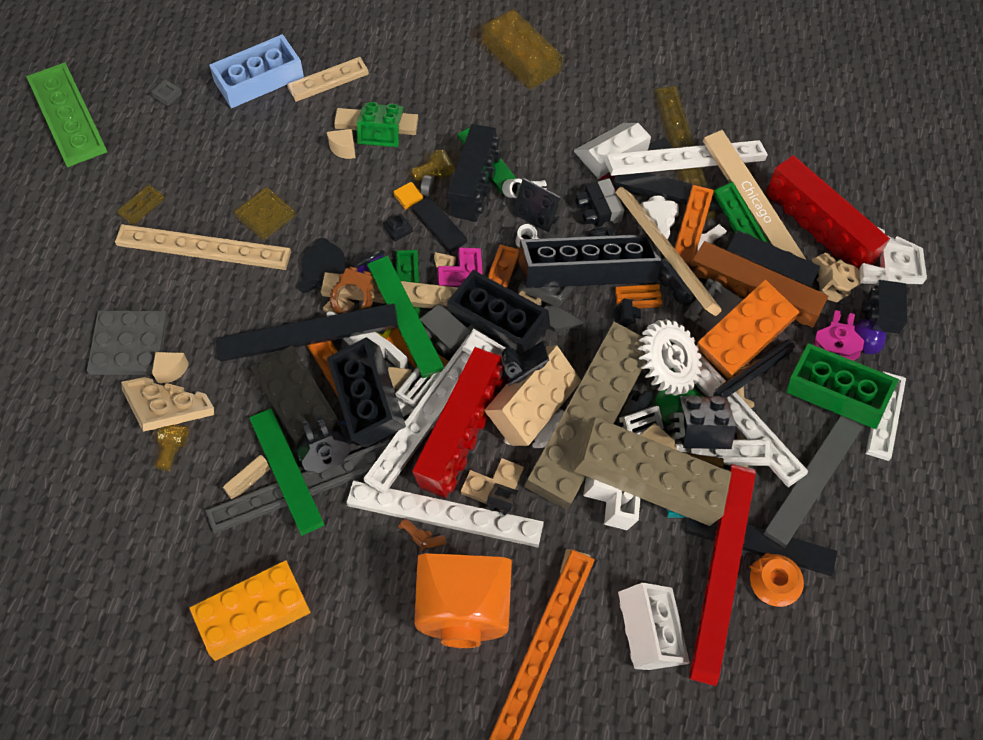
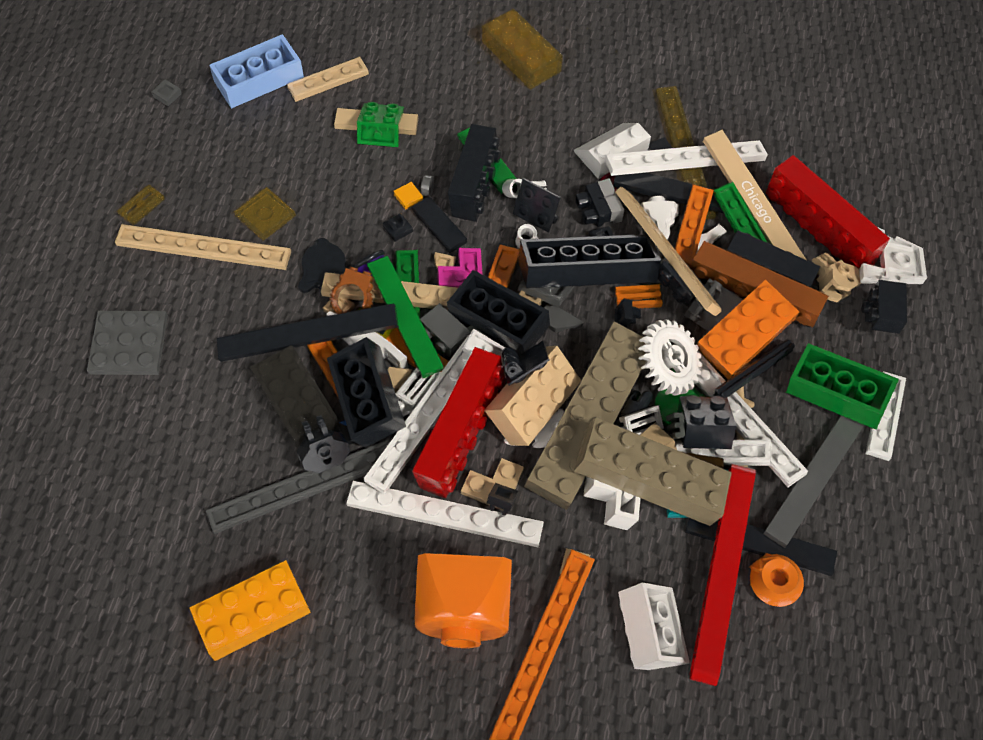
(66, 114): bright green plate -> none
(164, 405): tan plate -> none
(169, 366): tan brick -> none
(170, 440): clear yellow pin -> none
(246, 477): tan tile -> none
(286, 472): green tile -> none
(342, 143): tan brick -> none
(421, 537): dark orange piece -> none
(439, 165): clear yellow pin -> none
(840, 338): dark pink hinge -> none
(873, 340): dark purple hair -> none

